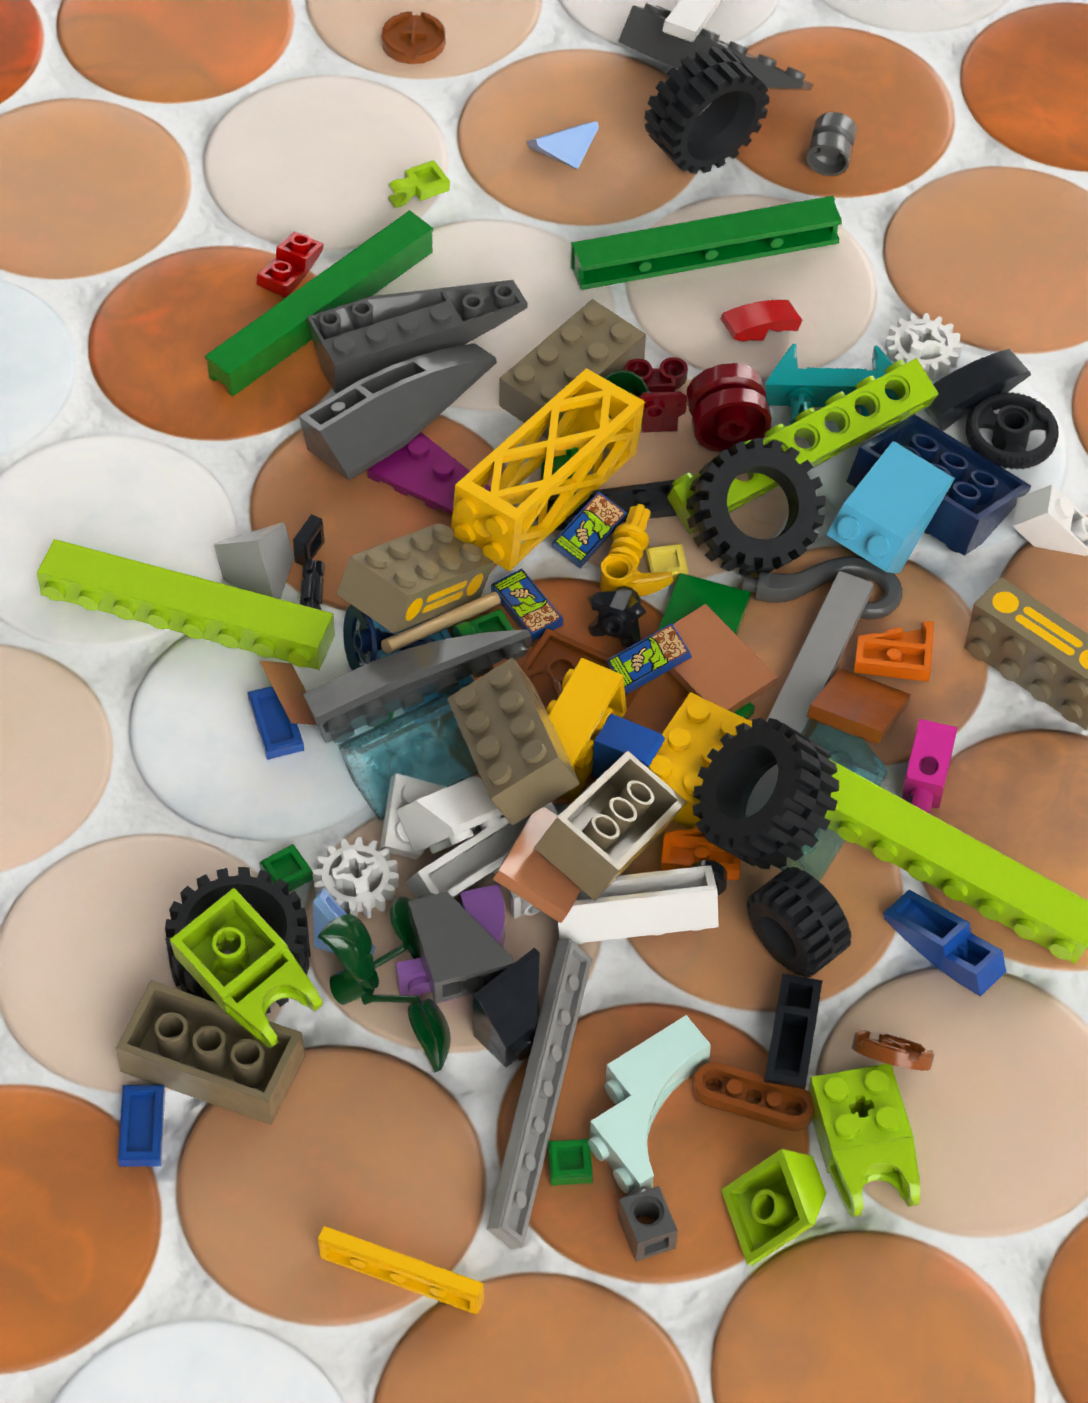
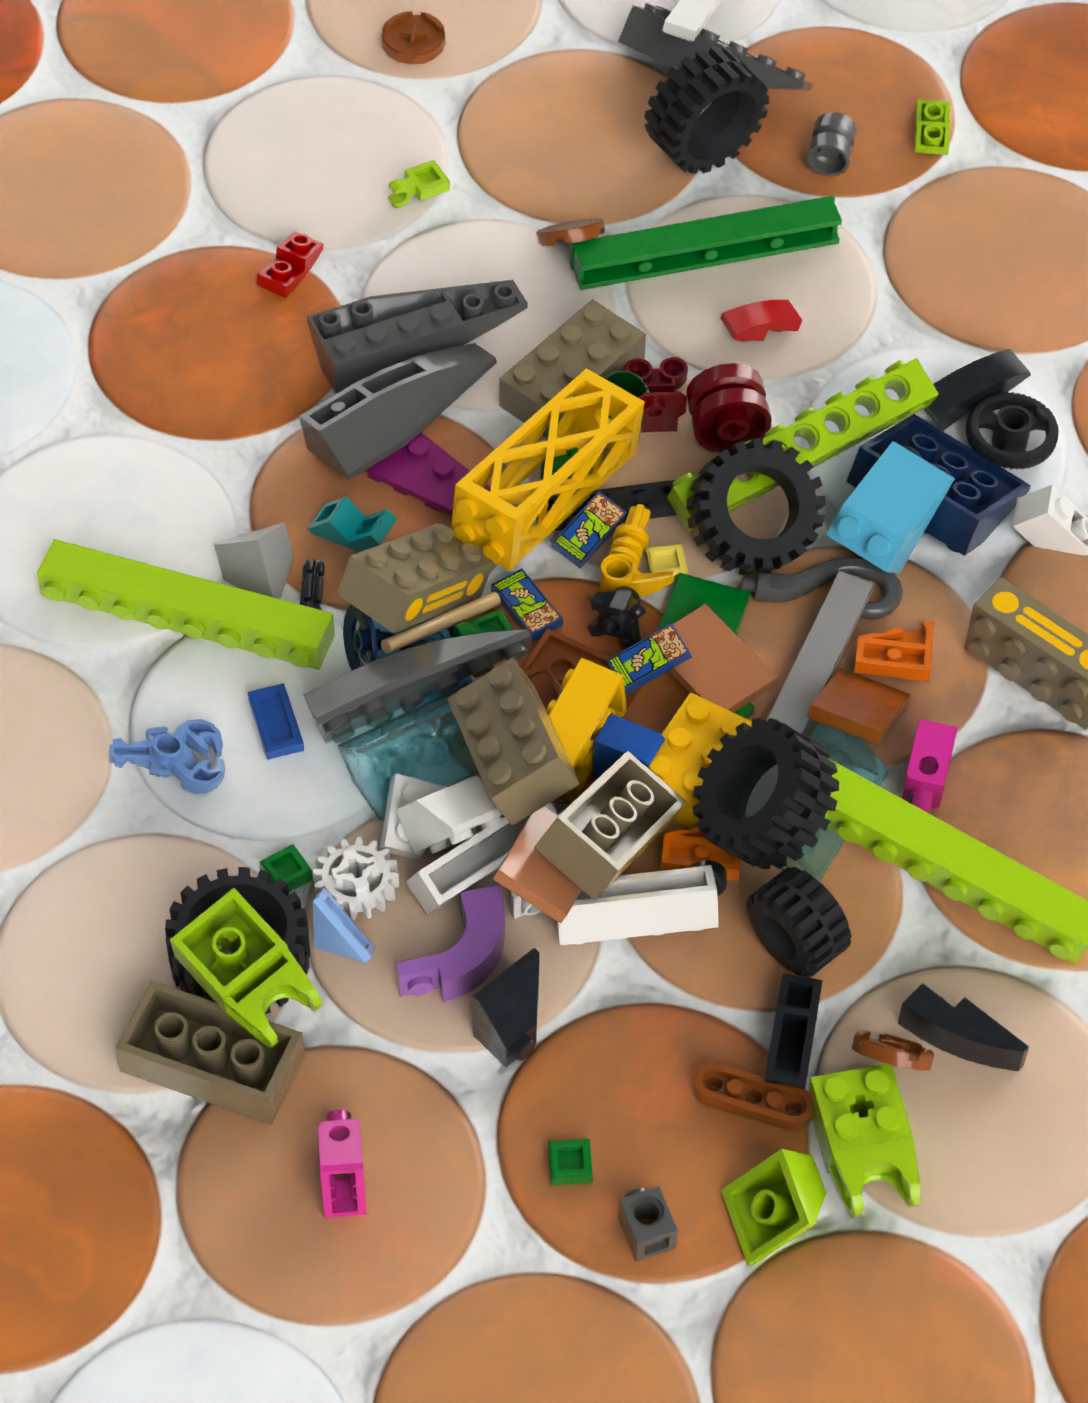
(141, 1125): blue tile -> none
(170, 754): none -> medium blue animal
(289, 691): nougat sticker -> none
(308, 540): black tile -> none
(341, 1153): none -> dark pink torso
(347, 526): none -> teal slope
(350, 279): green tile -> none
(353, 946): dark green plant -> none
(401, 1270): yellow tile -> none
(454, 947): dark grey slope -> none
(539, 1095): light grey tile -> none
(566, 145): light blue slope -> none
(571, 231): none -> dark orange tile
(639, 1087): light aqua arch -> none
(814, 386): teal hose -> none
(927, 341): white gear -> none
(932, 127): none -> lime slope
(946, 942): blue slope -> none
(961, 1030): none -> black slope

